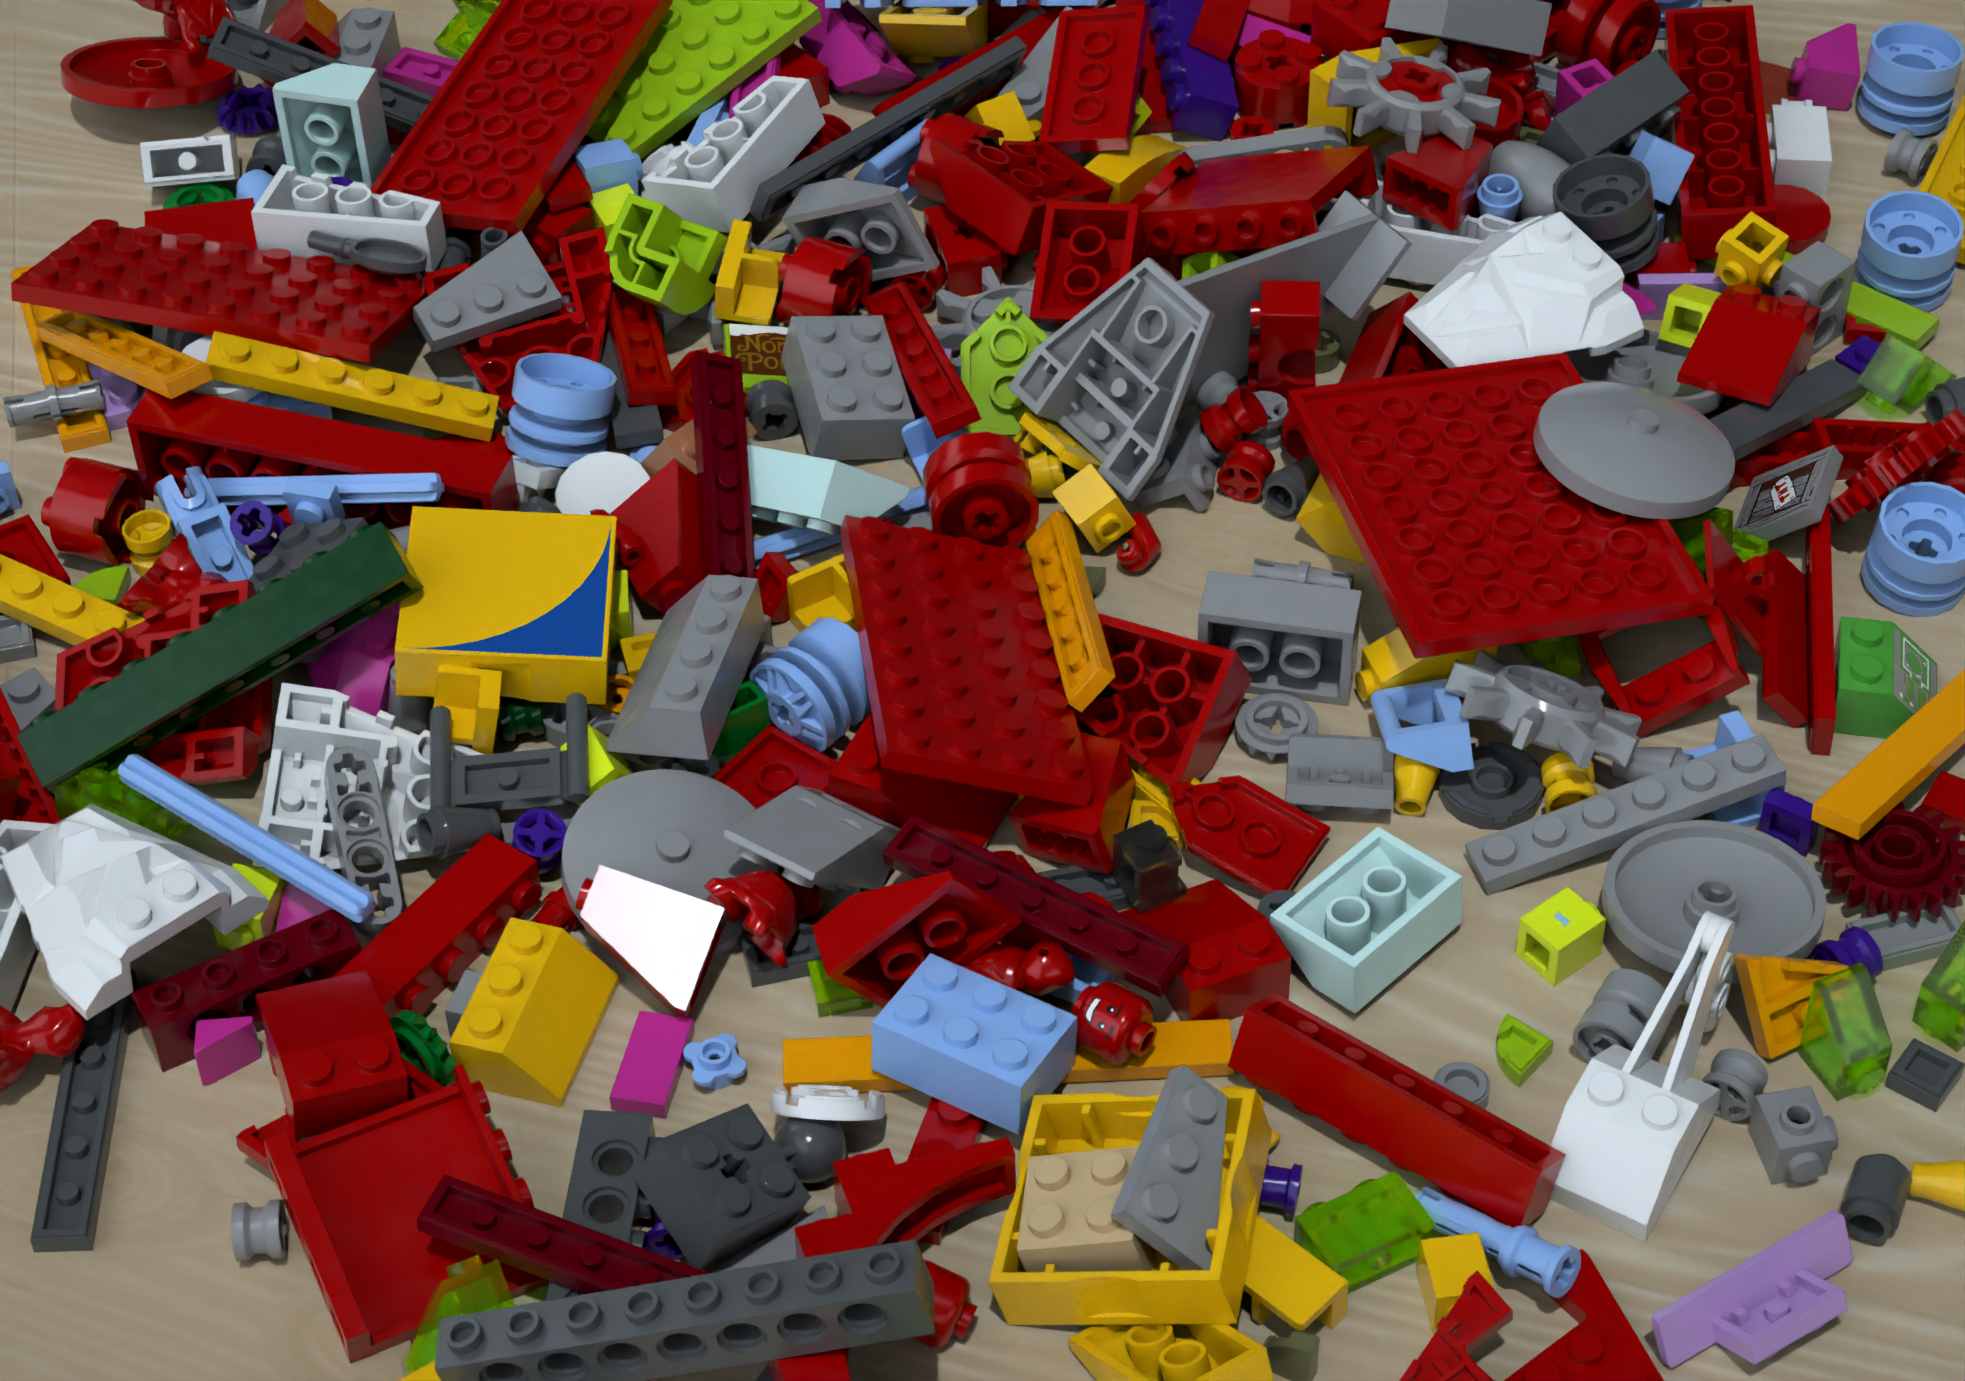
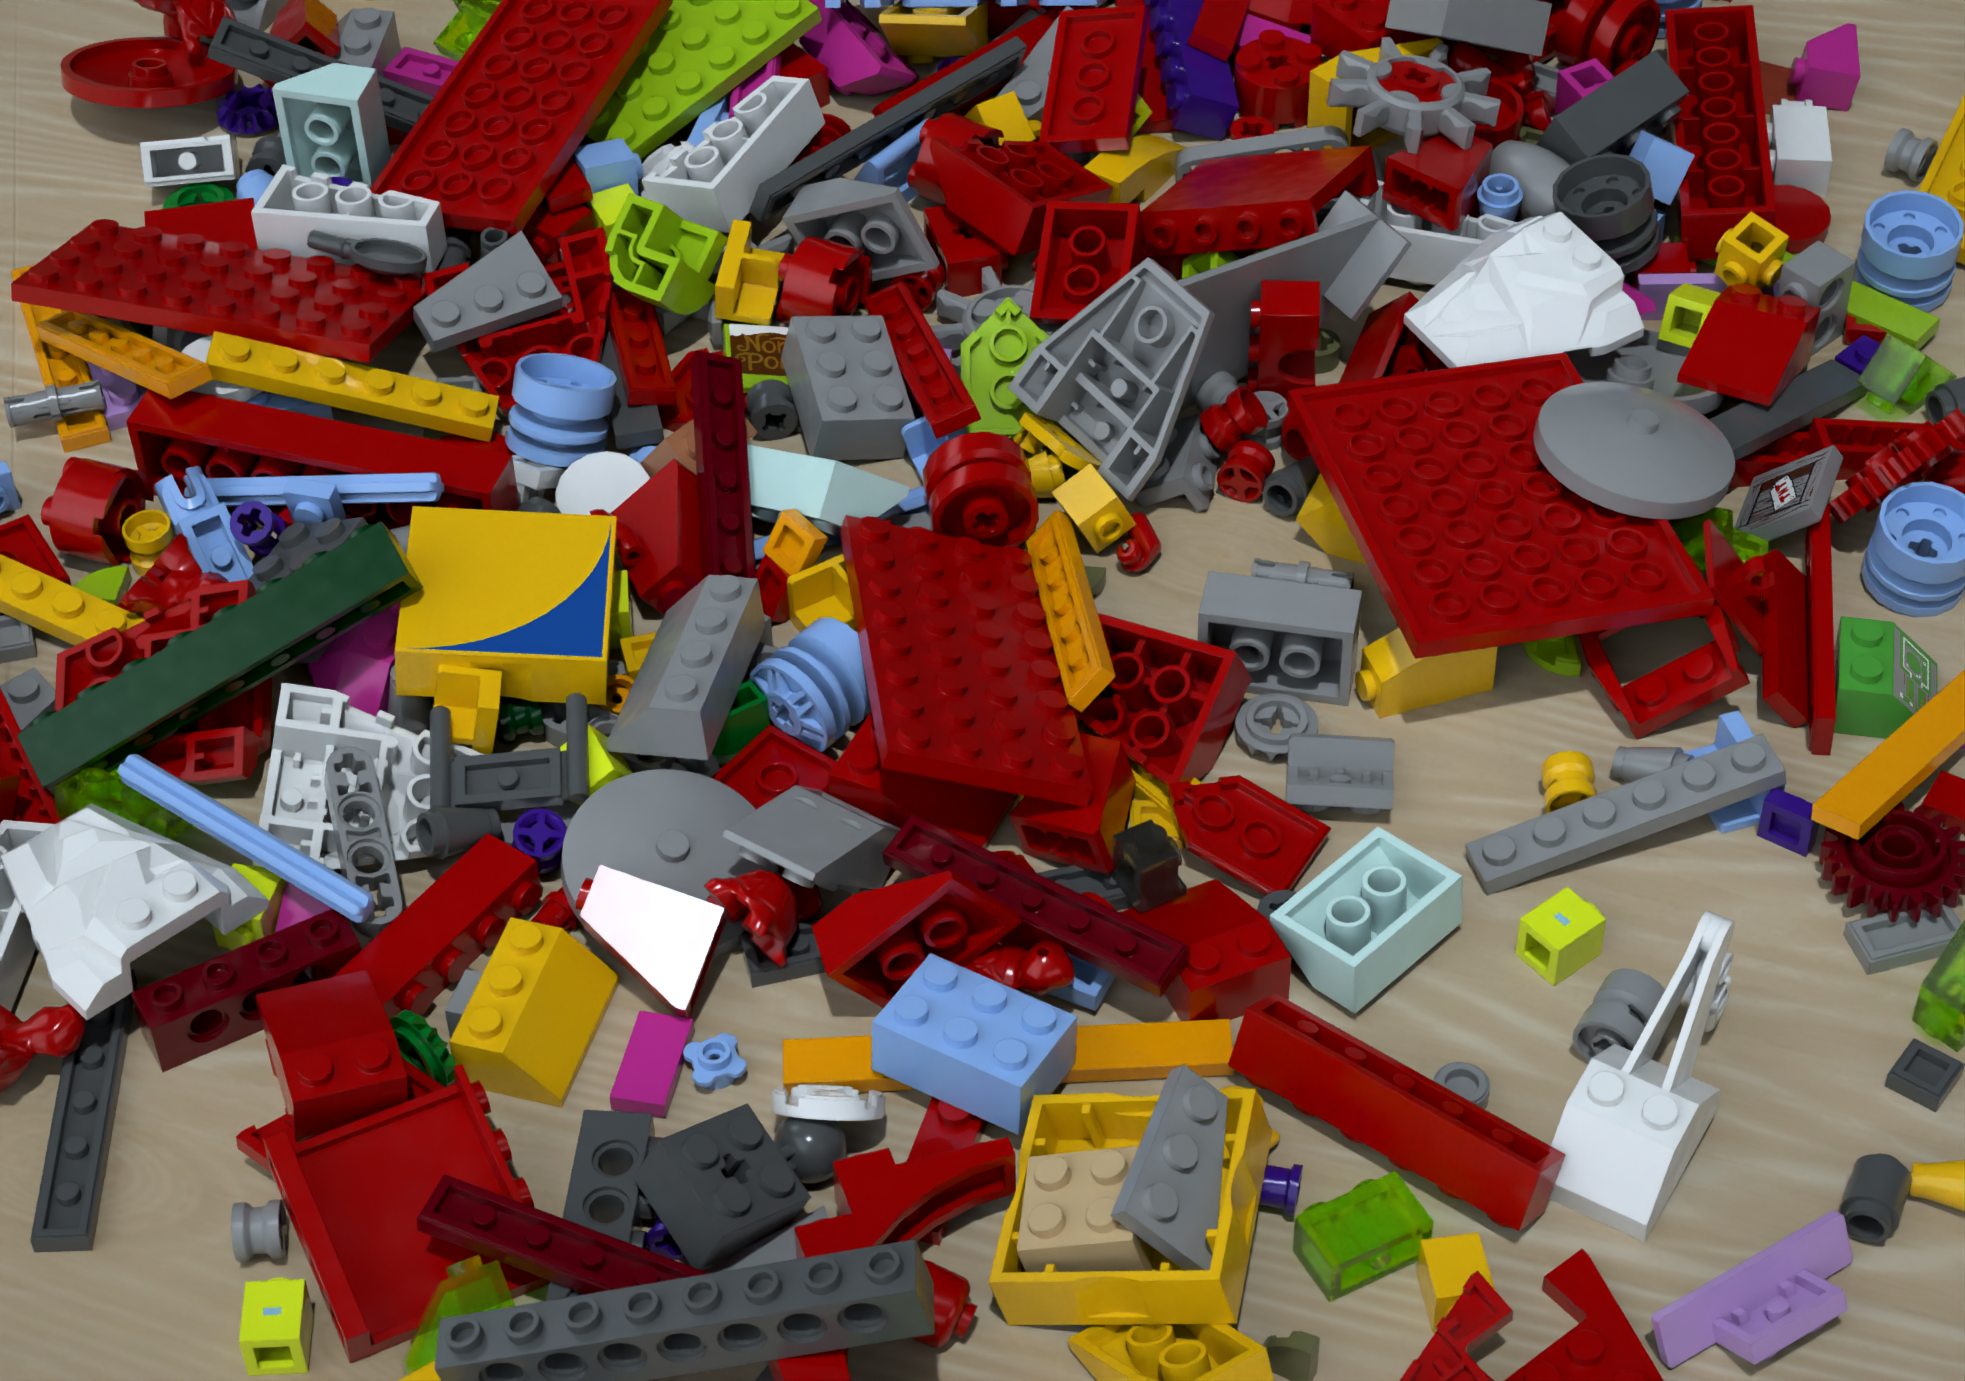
(224, 1046): dark pink slope -> none
(276, 1327): none -> neon yellow brick
(794, 542): none -> light orange plate
(831, 996): clear neon green plate -> none
(1114, 1022): red head -> none
(1165, 179): red tile -> none
(1291, 1282): yellow panel -> none
(1412, 785): yellow cone -> none
(1441, 732): light blue tile -> none
(1499, 790): dark grey tile -> none
(1516, 1249): light blue pin -> none
(1520, 1049): lime tile -> none
(1544, 709): light grey gear -> none
(1681, 869): light grey dish -> none
(1740, 1079): light grey wheel -> none
(1778, 997): light orange wing -> none
(1792, 1135): light grey brick -> none
(1846, 1033): clear neon green slope -> none
(1852, 947): dark purple wheel -> none
(1910, 78): light blue wheel -> none

